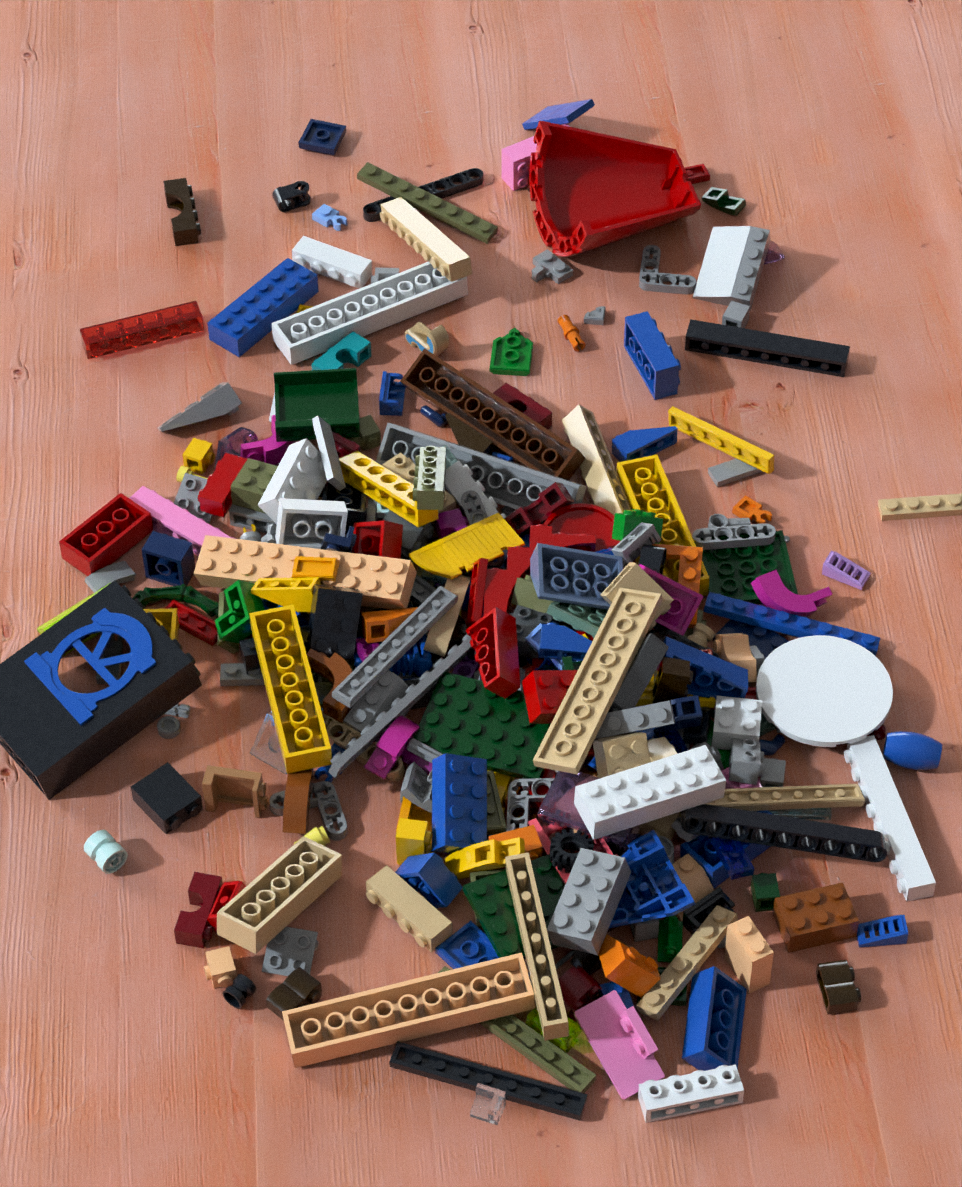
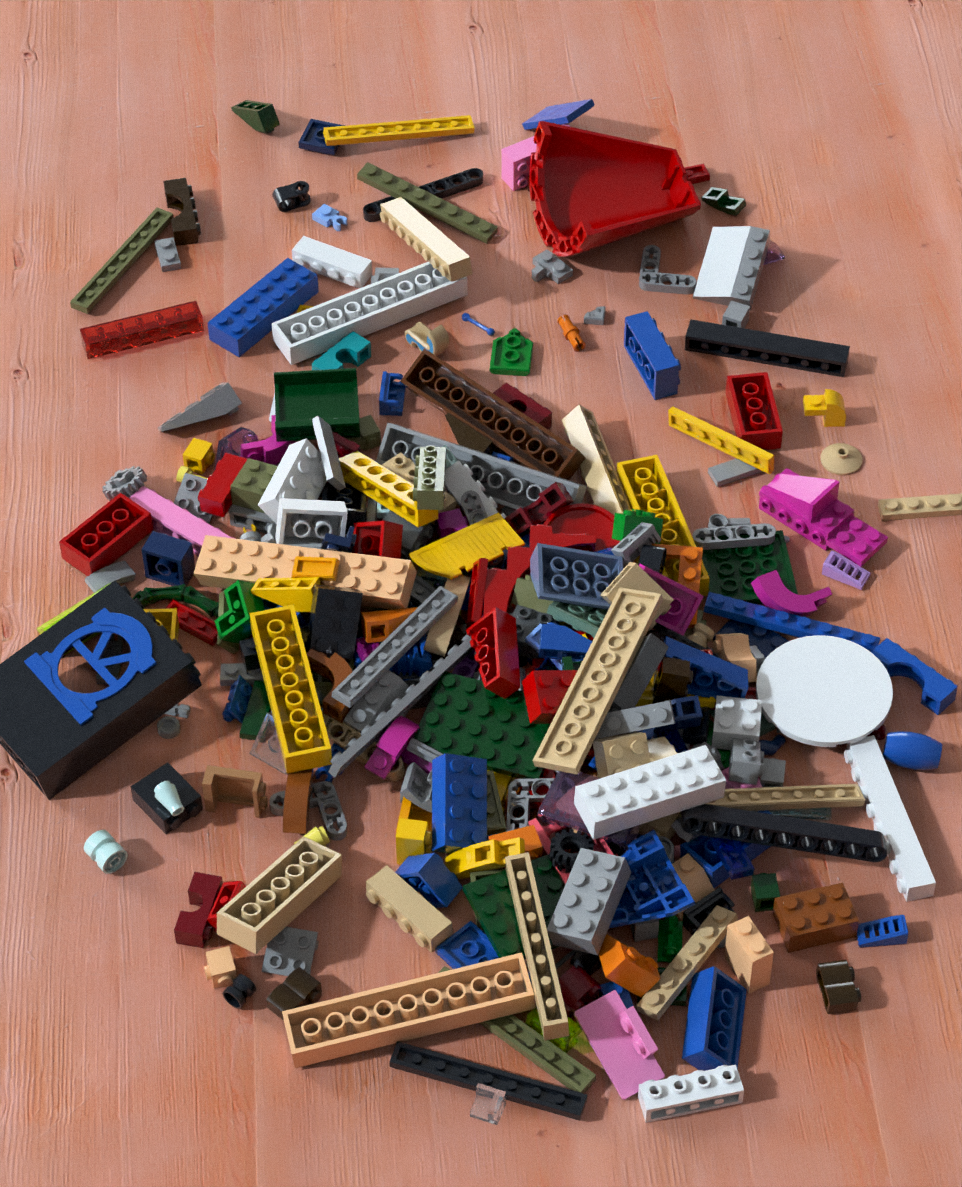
(121, 261): none -> olive plate
(125, 482): none -> light grey gear
(167, 254): none -> light grey plate
(168, 796): none -> light aqua cone
(238, 700): none -> blue hinge
(256, 711): none -> dark green tile
(258, 115): none -> dark green slope
(398, 130): none -> yellow plate
(436, 418): dark blue arm -> none
(466, 317): none -> blue hinge
(643, 442): blue slope -> none
(751, 509): orange plate -> none
(754, 410): none -> red brick
(814, 512): none -> dark pink wedge
(828, 405): none -> yellow brick
(841, 459): none -> tan dish
(936, 689): none -> blue arch

